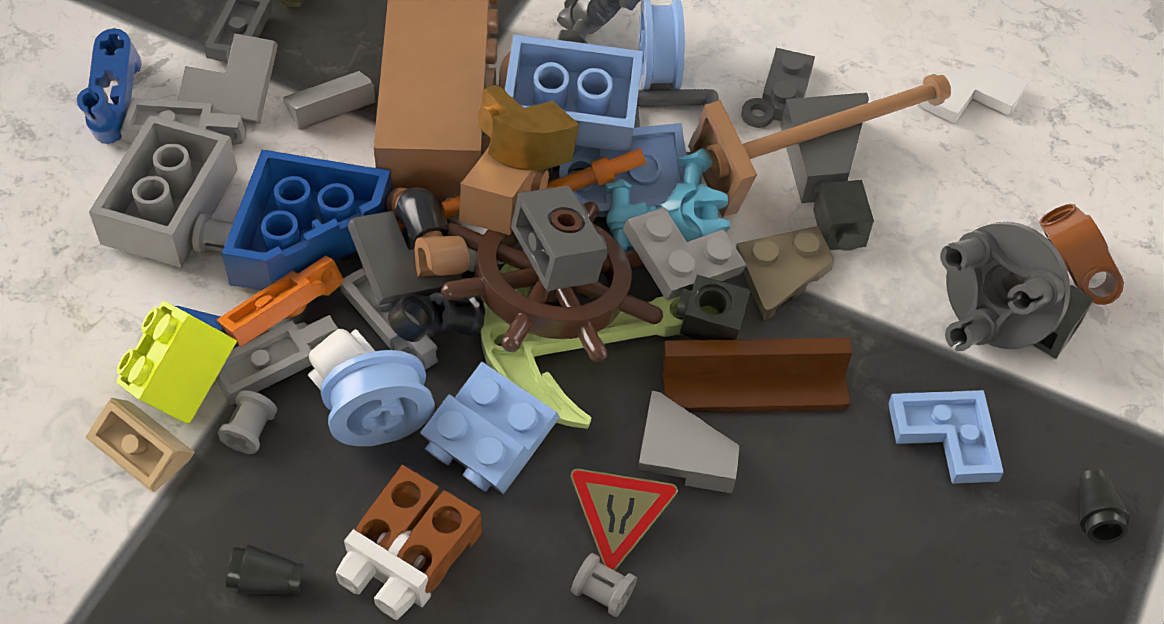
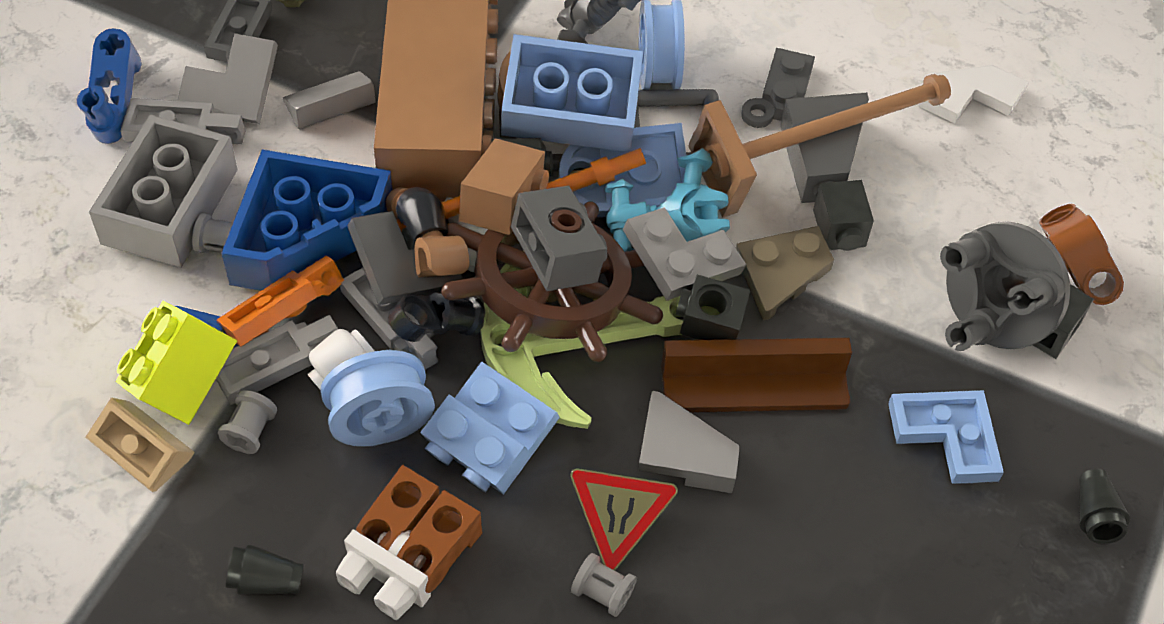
(527, 136): pearl gold brick -> none

